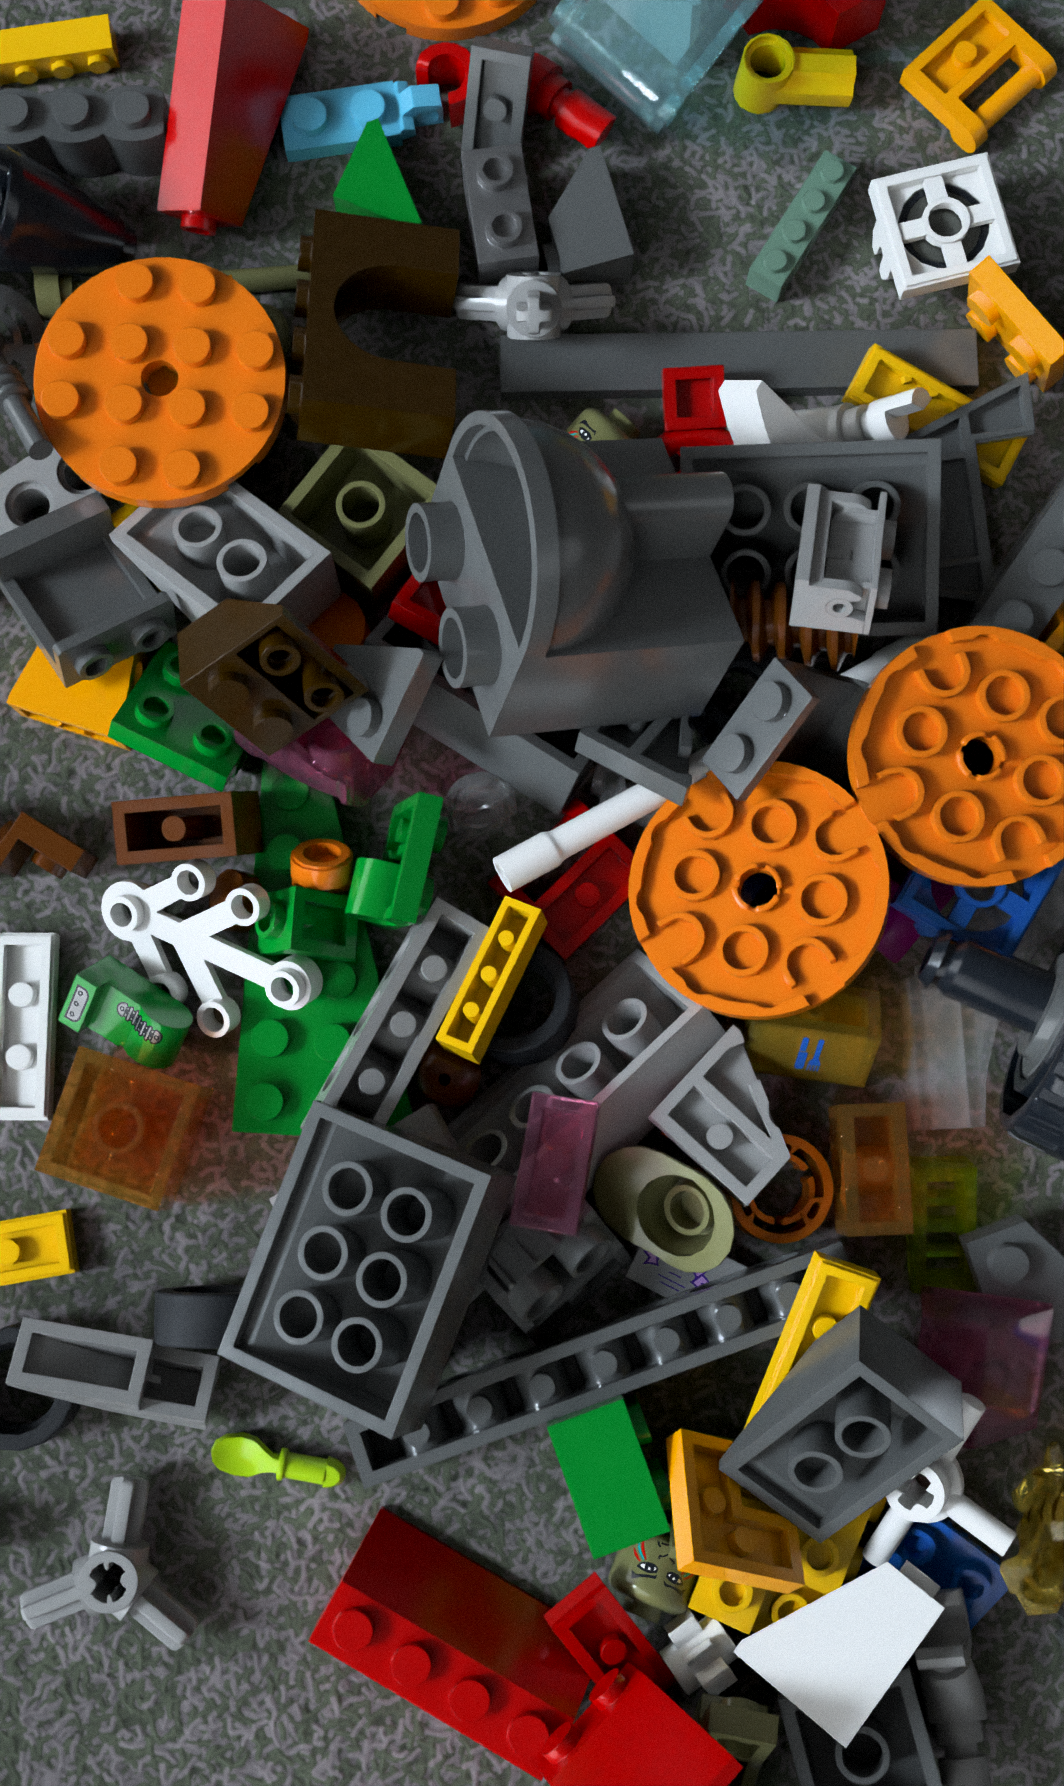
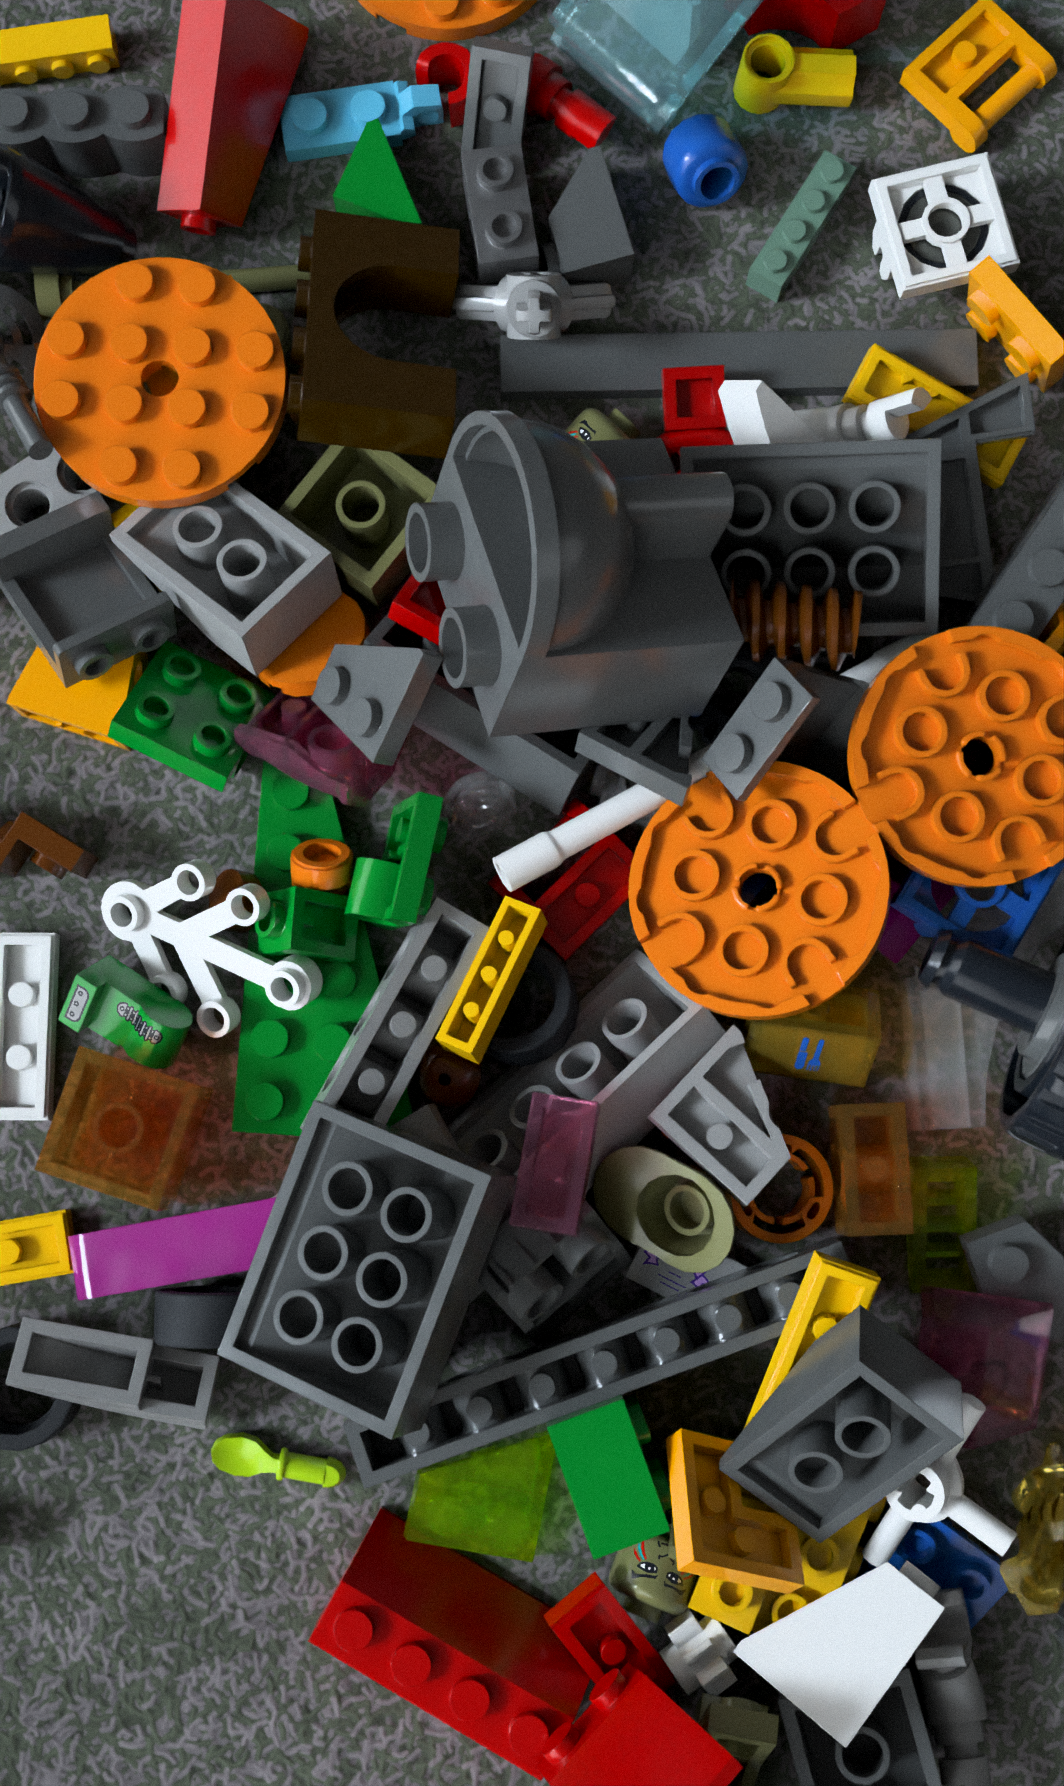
(135, 1594): light grey bush -> none
(168, 1249): none -> magenta beam
(187, 827): reddish brown brick -> none
(264, 672): dark brown slope -> none
(485, 1500): none -> clear neon green wing
(705, 160): none -> blue head
(841, 560): light grey hinge -> none

